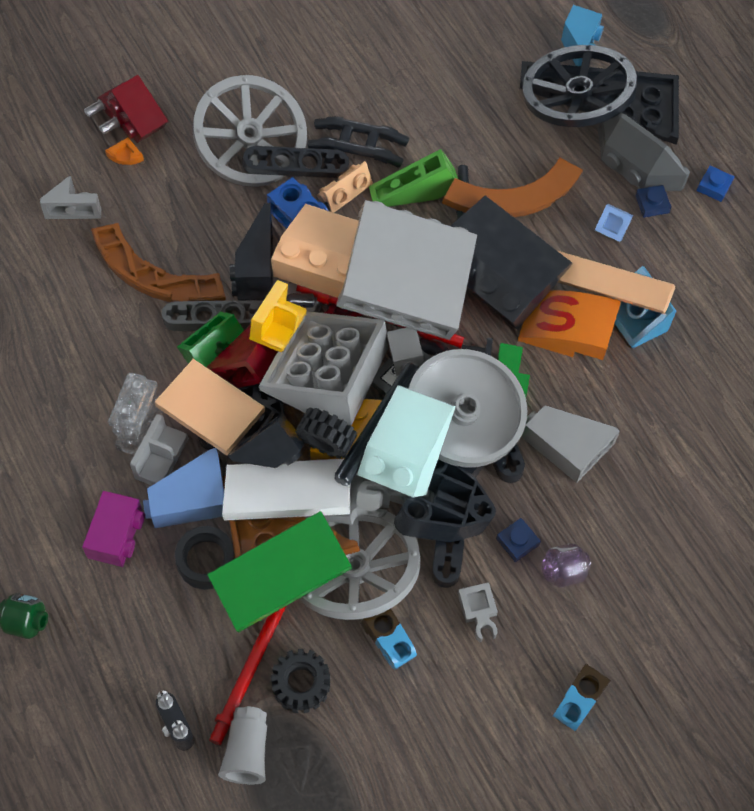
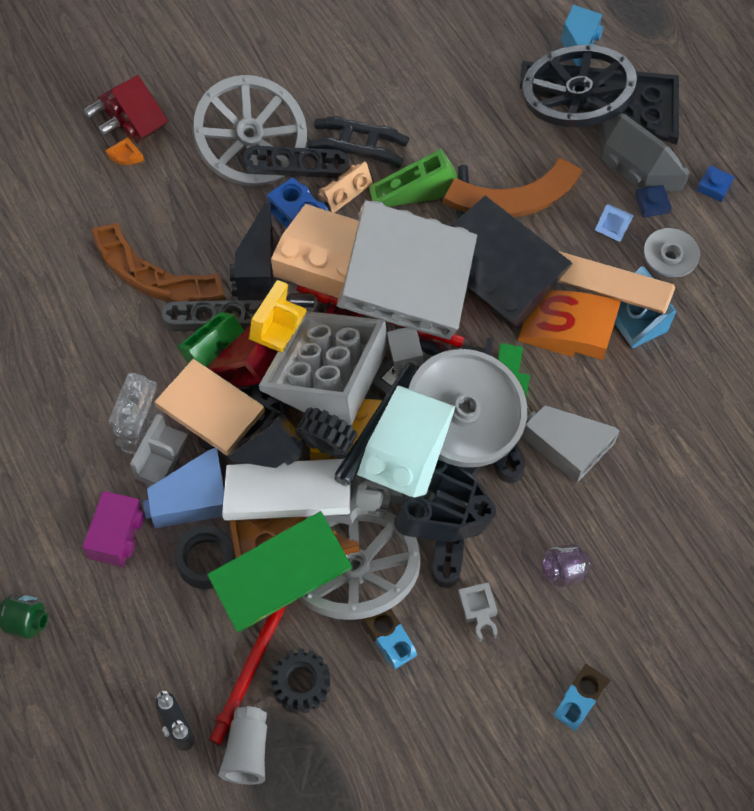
(65, 204): light grey slope -> none
(518, 540): dark blue plate -> none
(675, 244): none -> light grey dish

